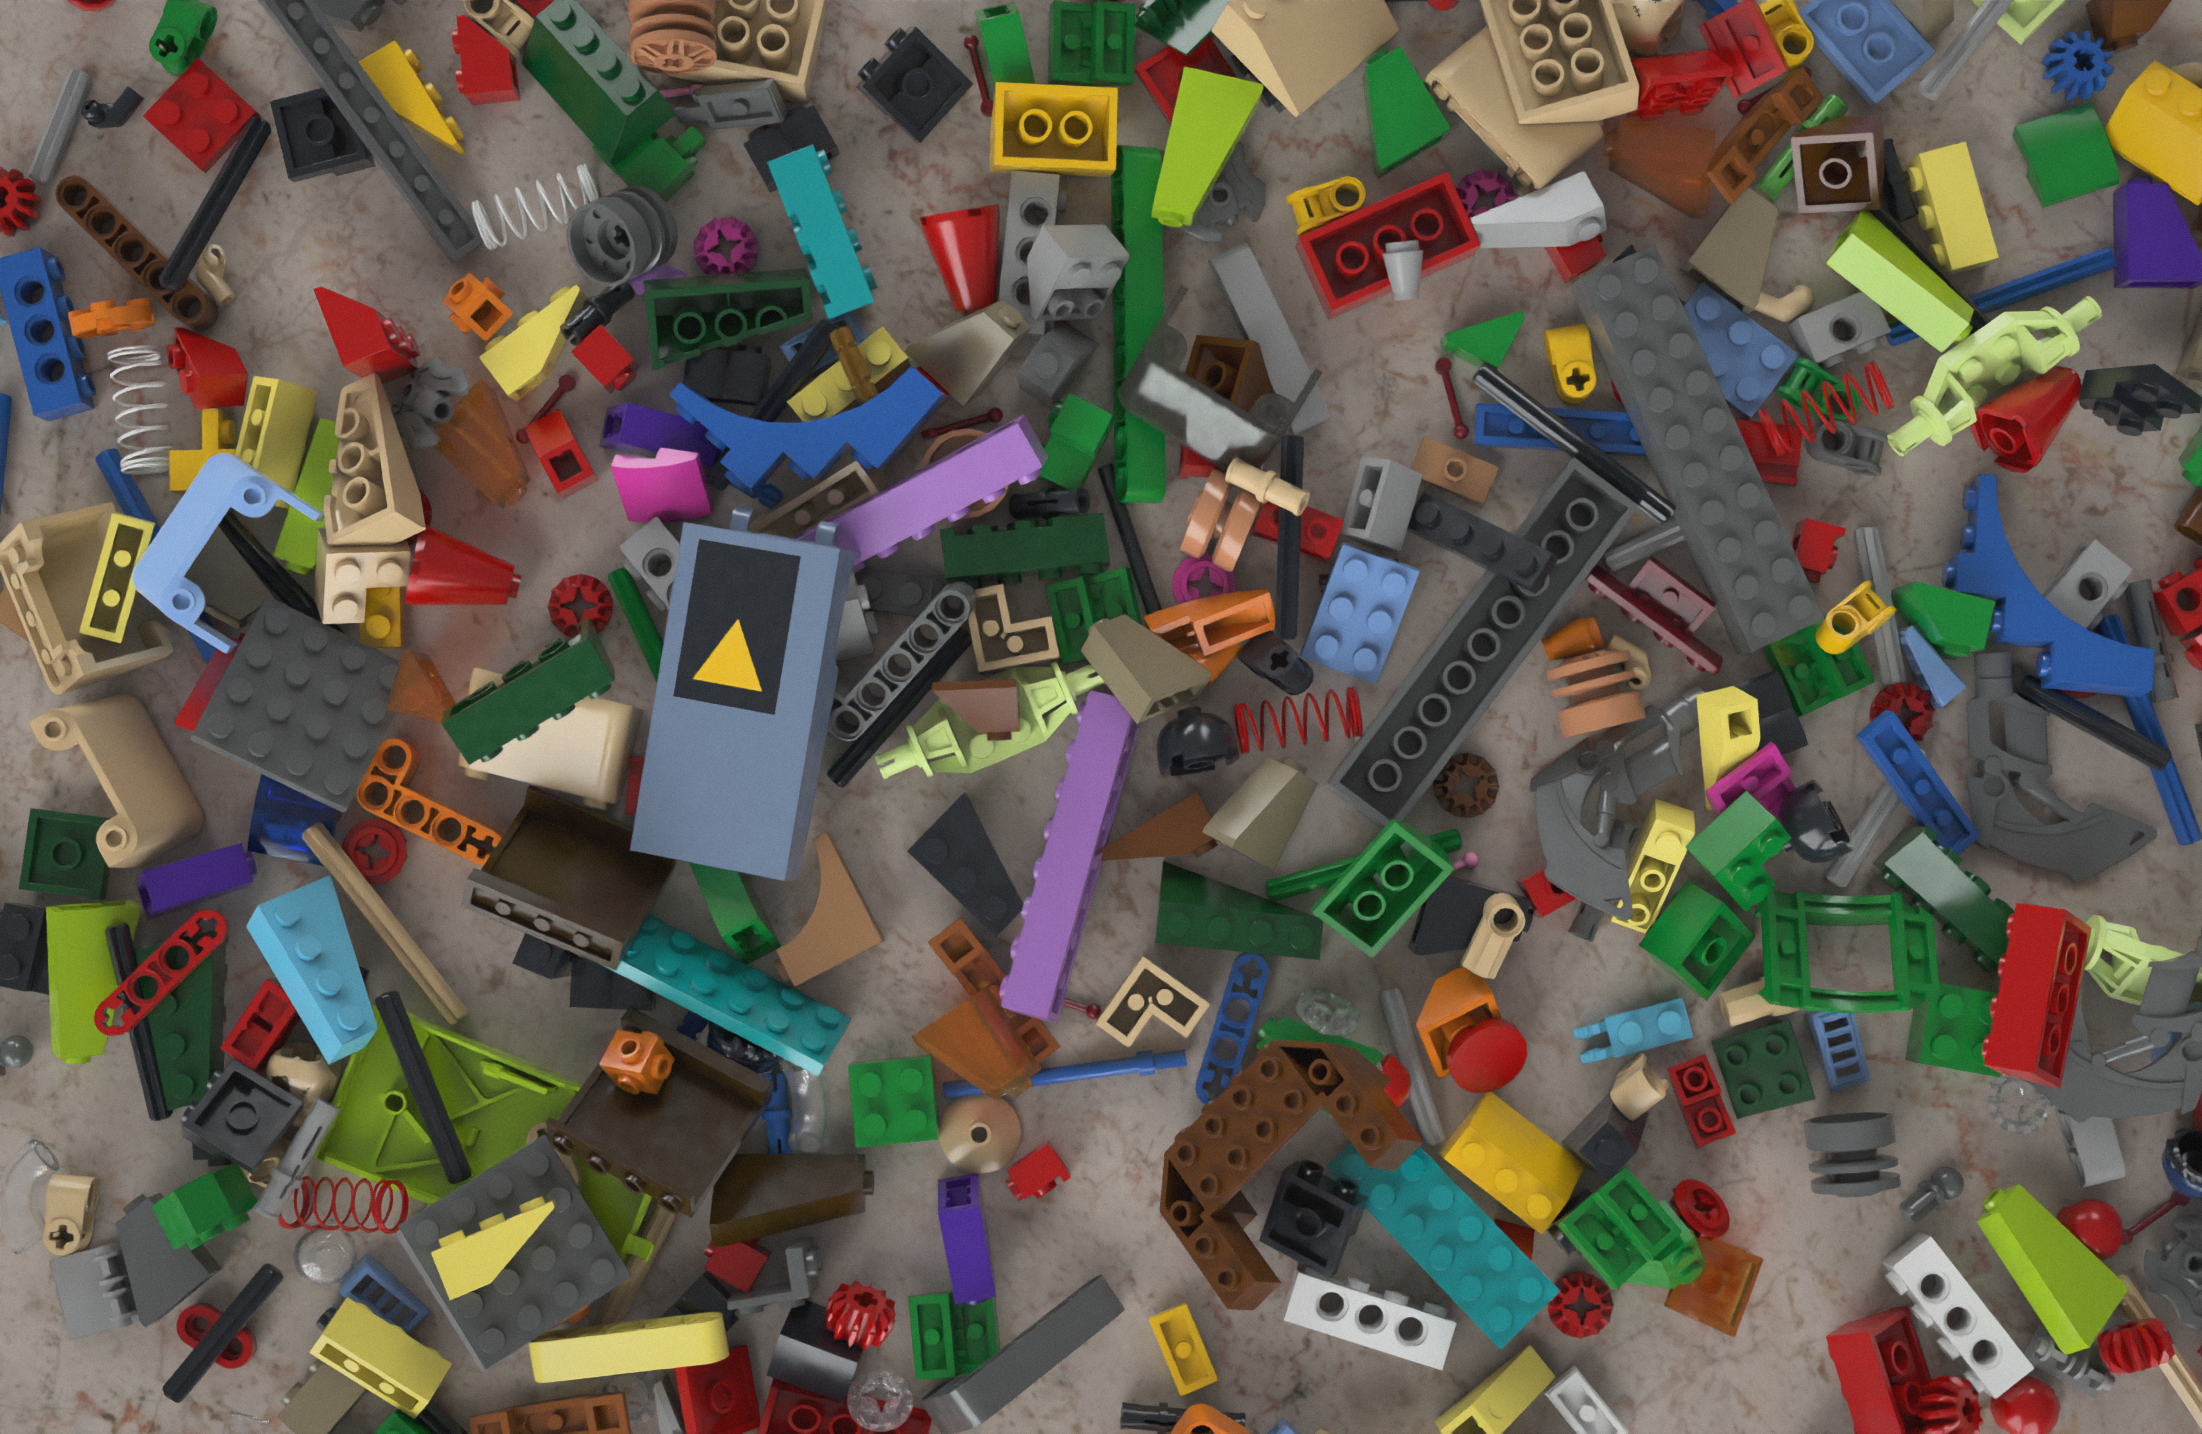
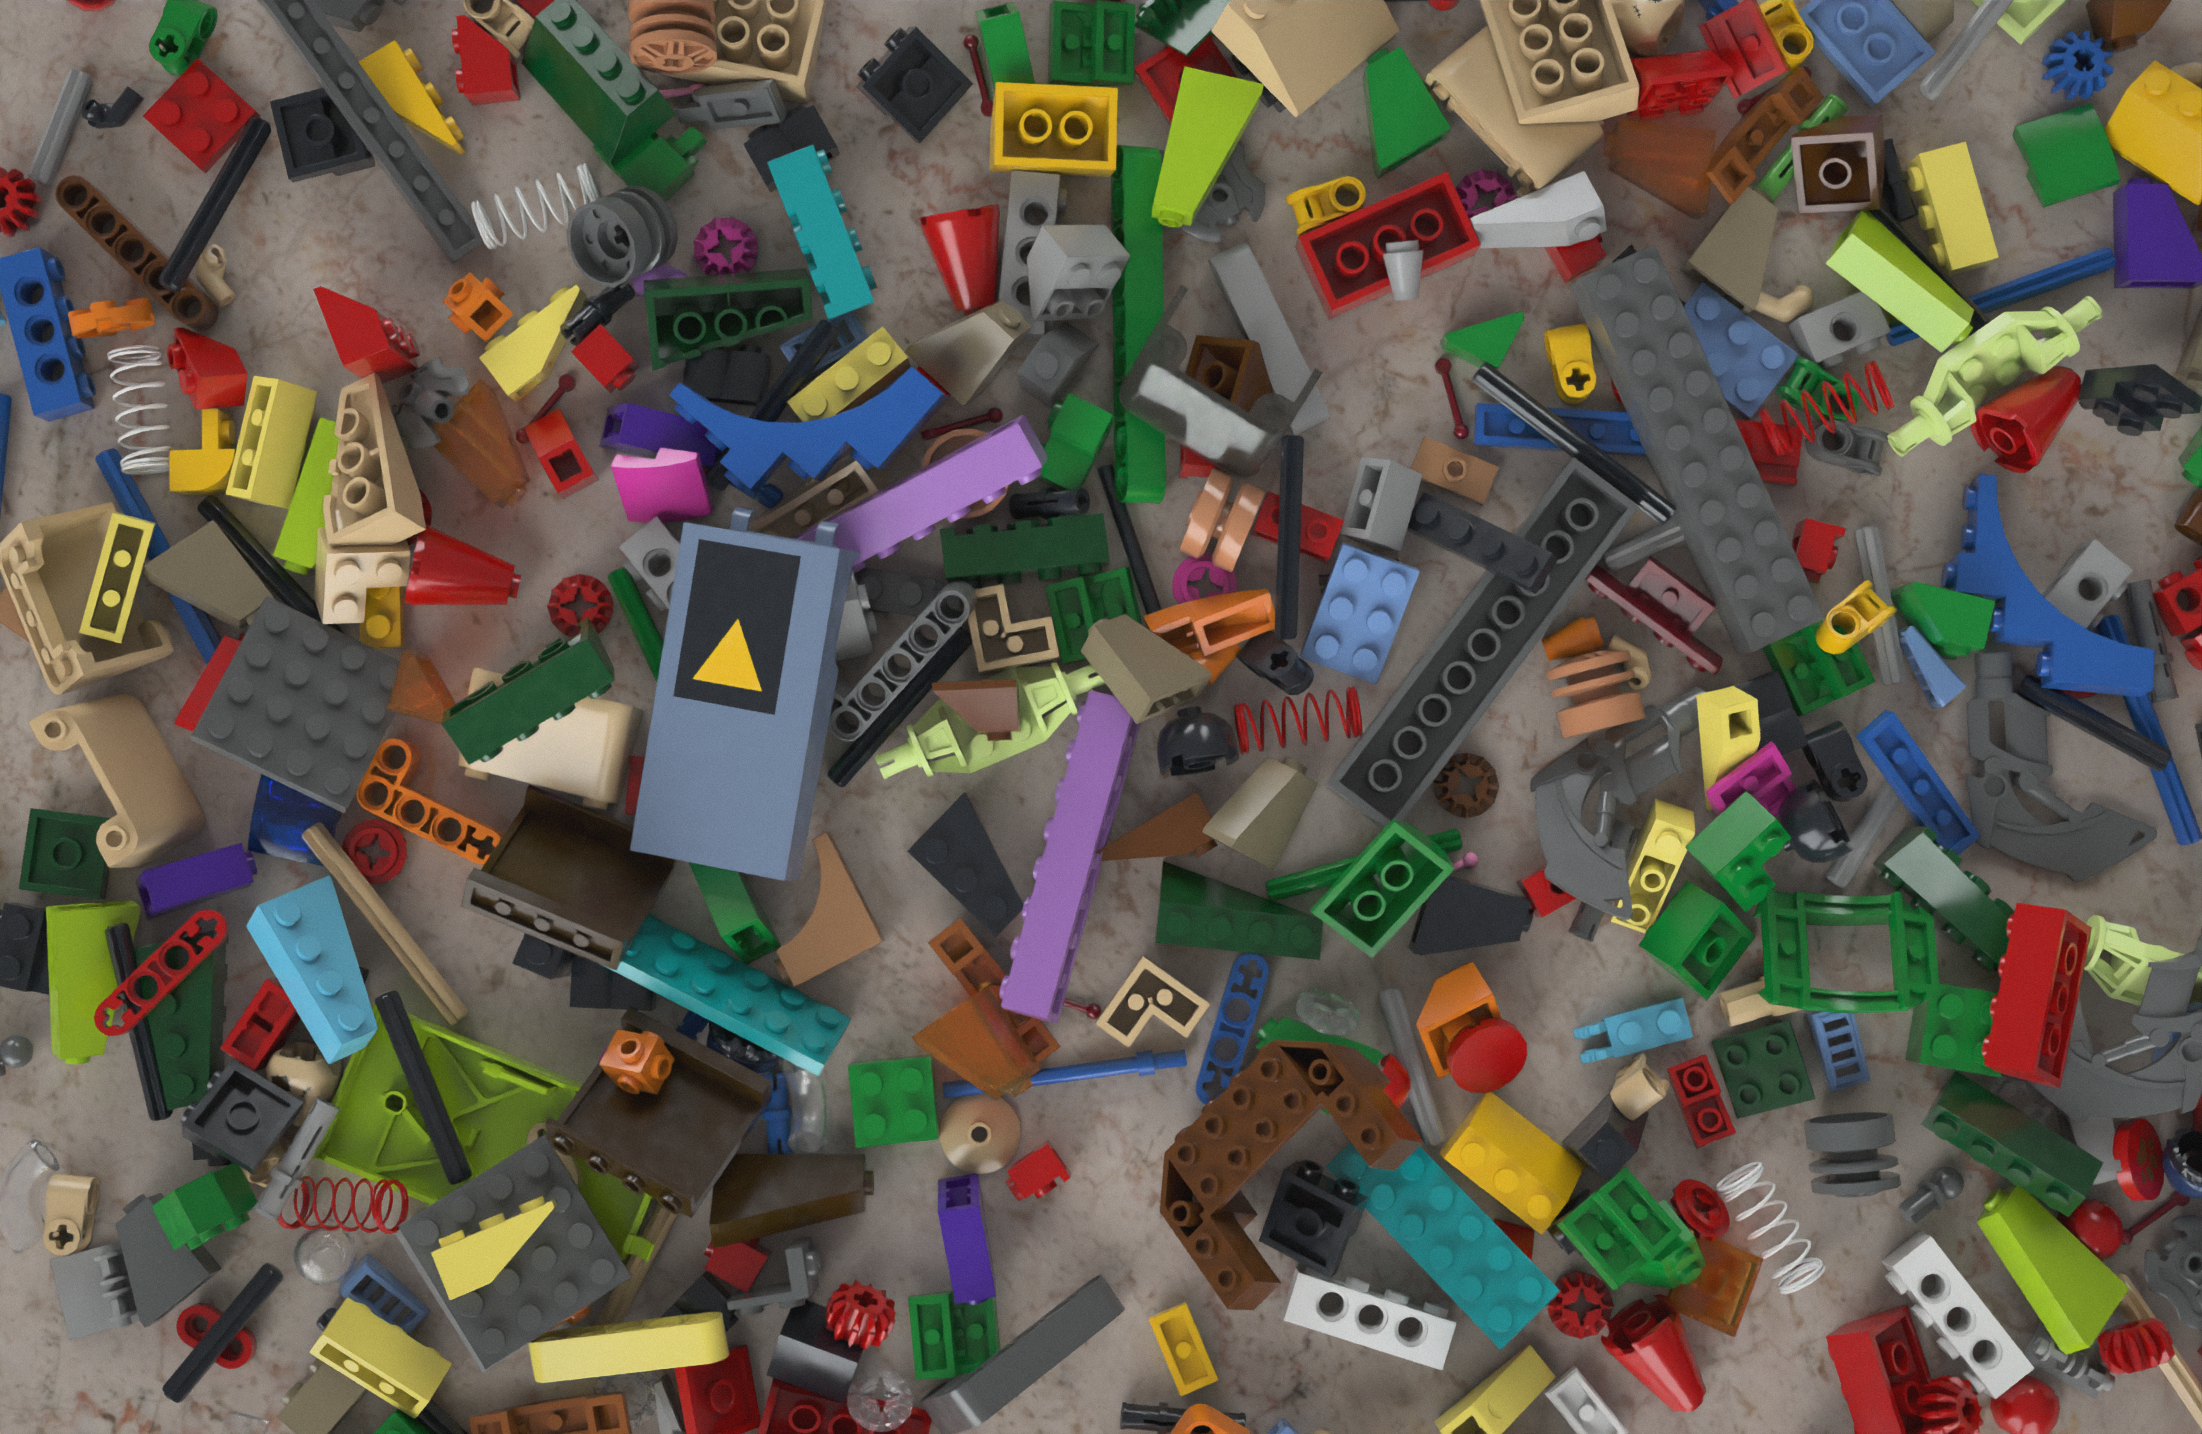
(220, 484): light blue windscreen -> none
(853, 364): pearl gold axle -> none
(1267, 486): tan pin -> none
(1493, 939): tan piece -> none
(1657, 1352): none -> red cone
(1748, 1182): none -> white piece
(1833, 758): none -> black piece
(1913, 699): red gear -> none
(2012, 1144): none -> dark green wedge
(2140, 1158): none -> red tile

